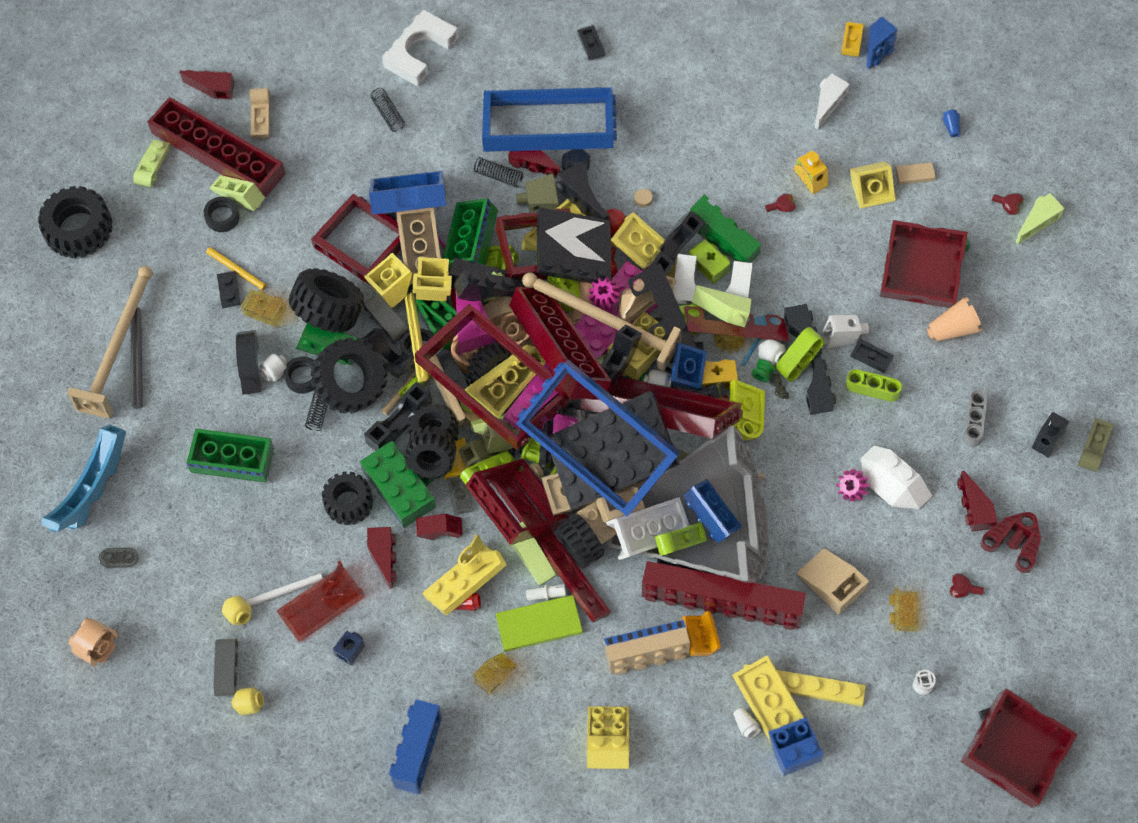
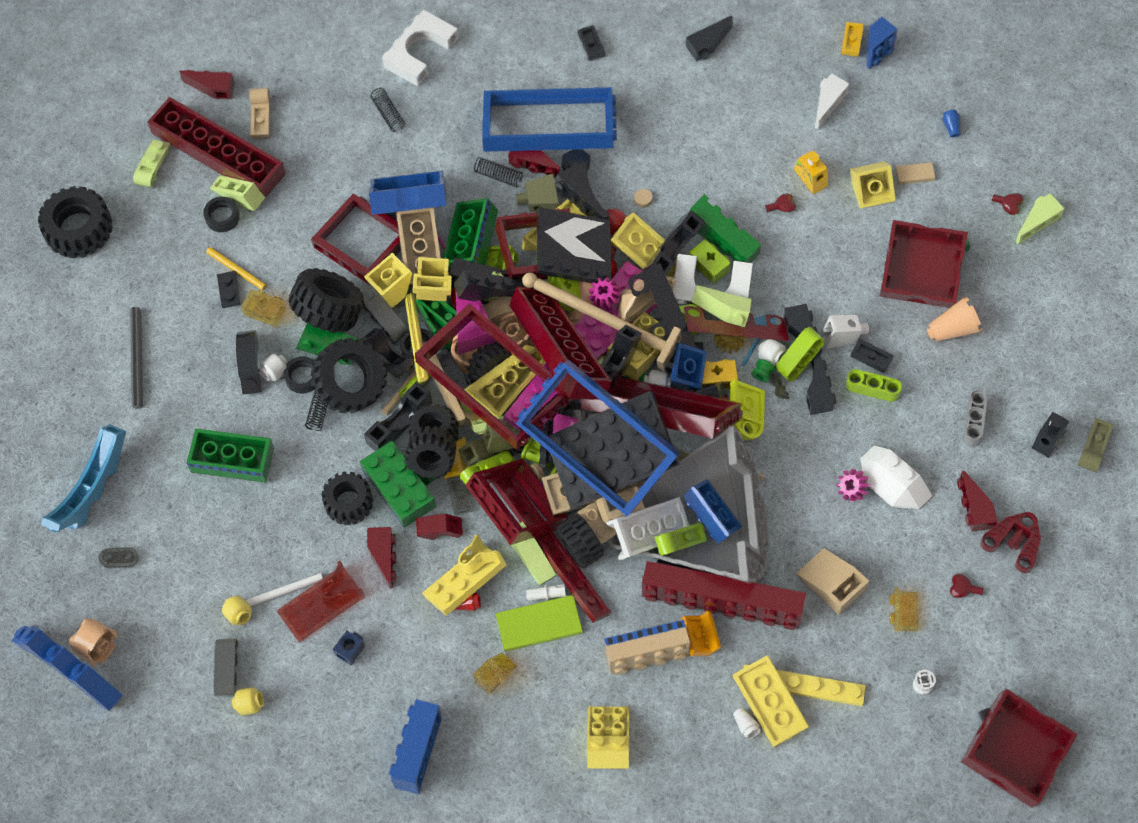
(66, 664): none -> blue arch
(92, 401): tan piece -> none
(704, 42): none -> black slope
(795, 746): blue slope -> none

